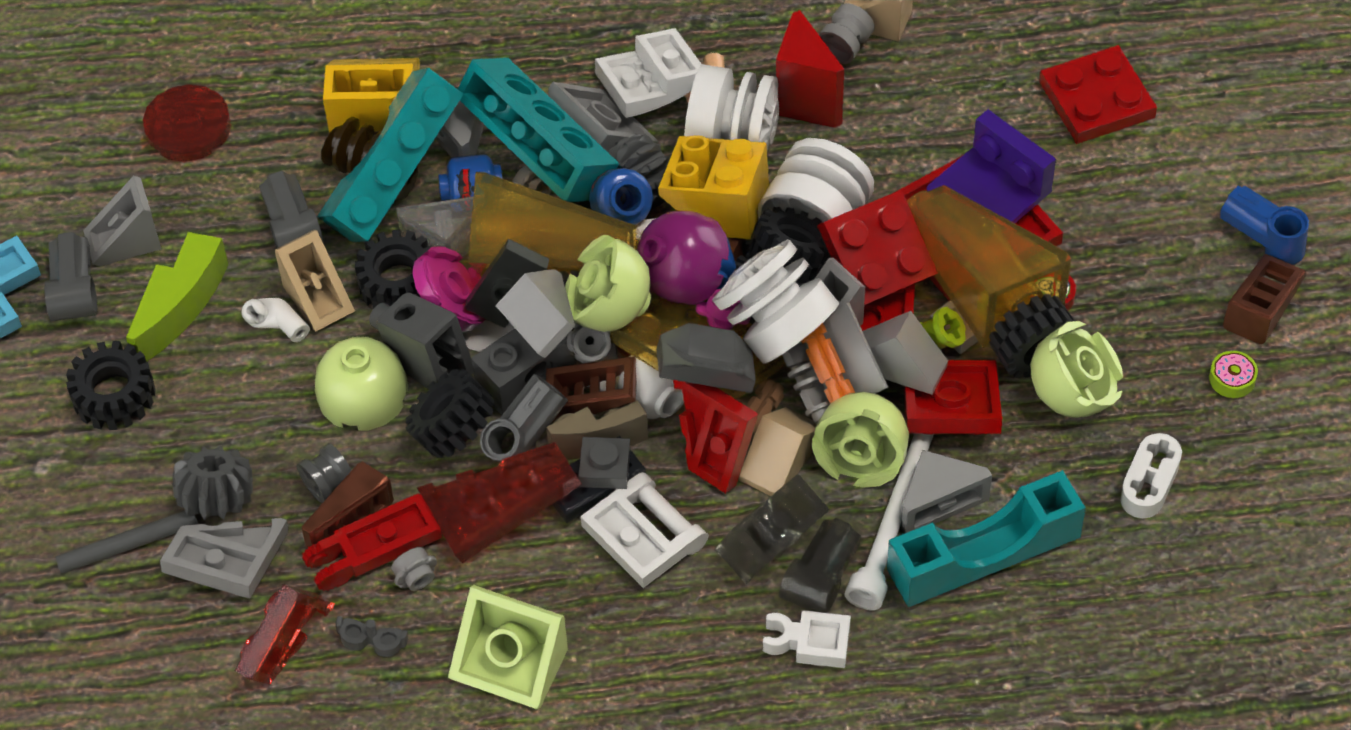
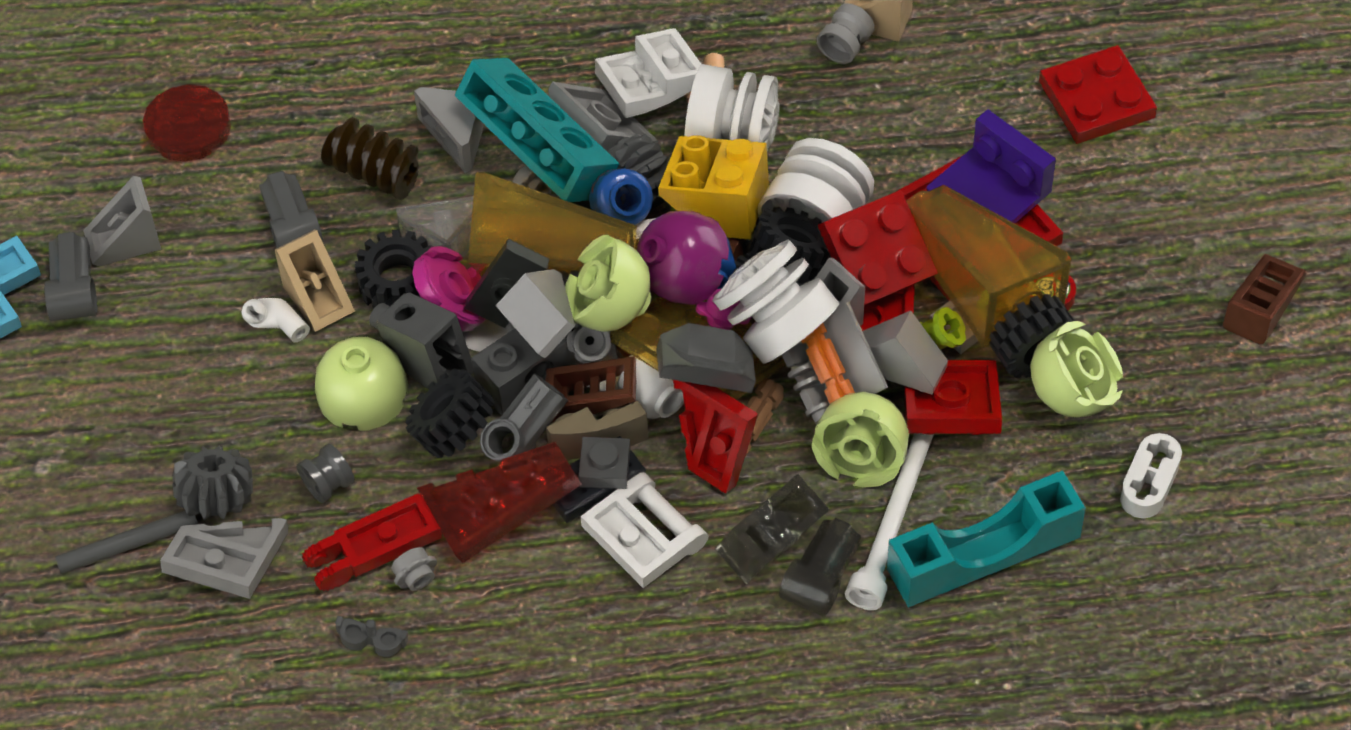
(107, 364): black tyre -> none
(178, 294): lime slope -> none
(280, 633): clear red wing -> none
(356, 497): copper slope -> none
(364, 89): yellow slope -> none
(374, 184): teal arch -> none
(460, 175): blue head -> none
(508, 647): yellowish green slope -> none
(778, 450): tan slope -> none
(808, 76): red slope -> none
(817, 638): white plate -> none
(943, 489): light grey slope -> none
(1233, 374): tile -> none
(1277, 228): blue piece -> none

